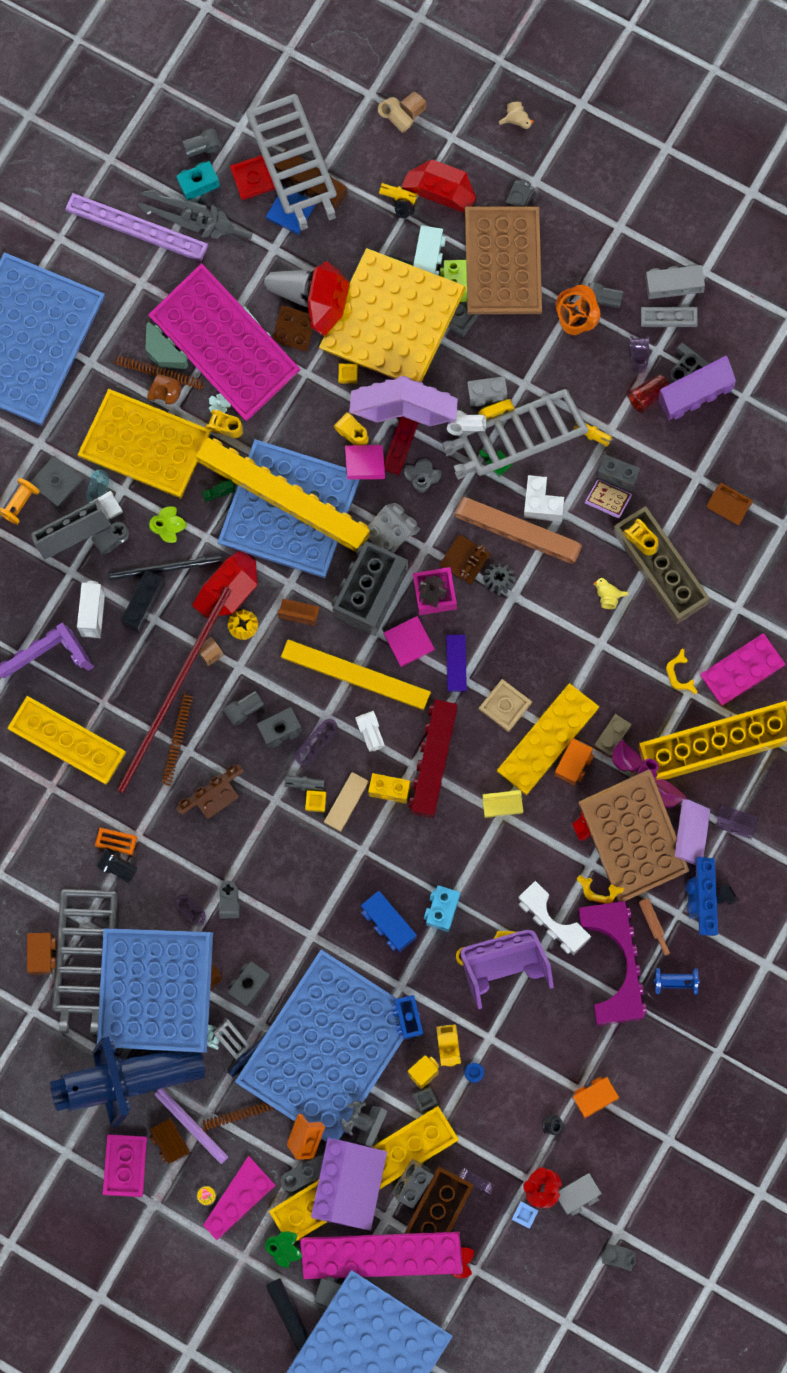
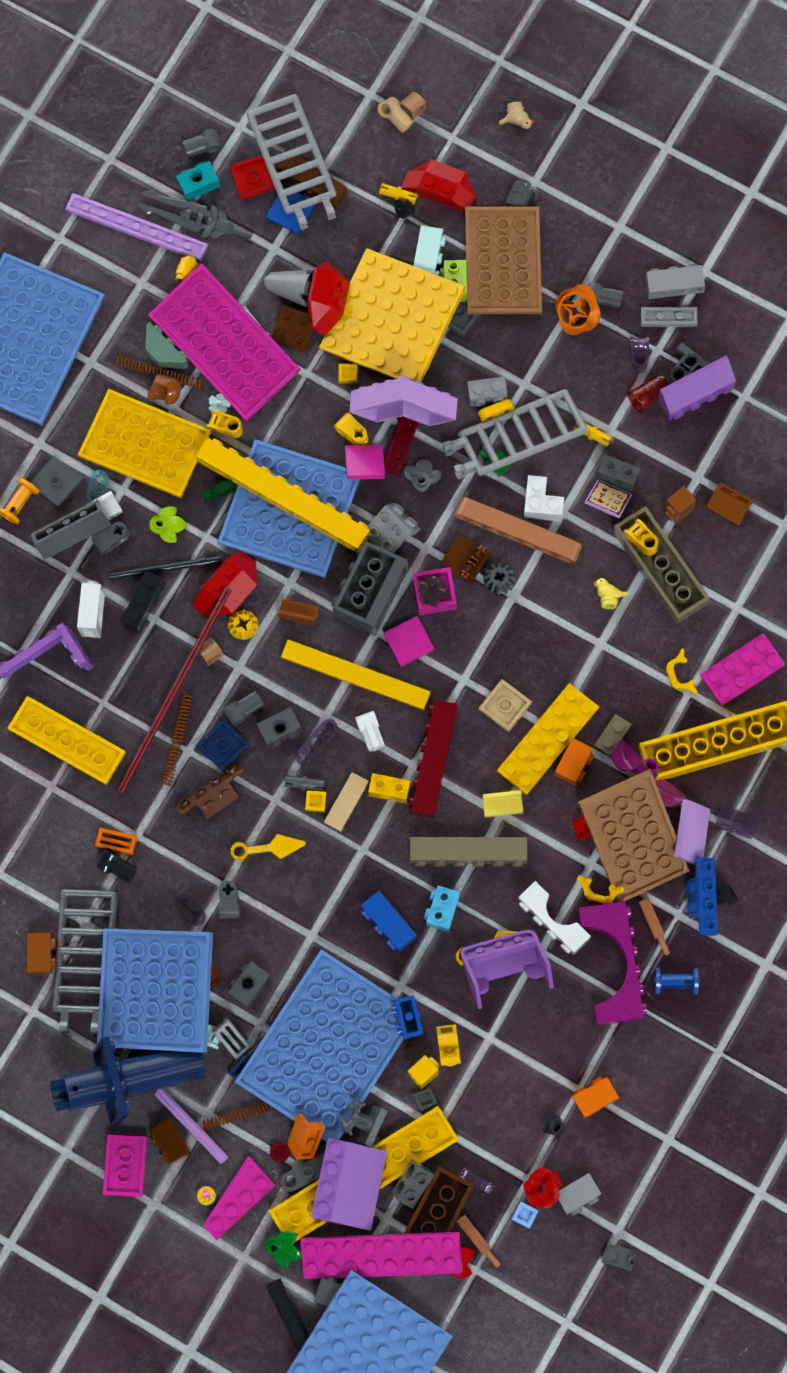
(185, 268): none -> yellow brick
(222, 745): none -> dark blue tile
(279, 846): none -> yellow piece
(279, 1152): none -> dark red tile
(456, 663): dark purple tile -> none
(466, 423): white piece -> none
(468, 851): none -> dark tan brick
(474, 1072): blue tile -> none
(477, 1239): none -> nougat axle
(679, 505): none -> dark orange brick

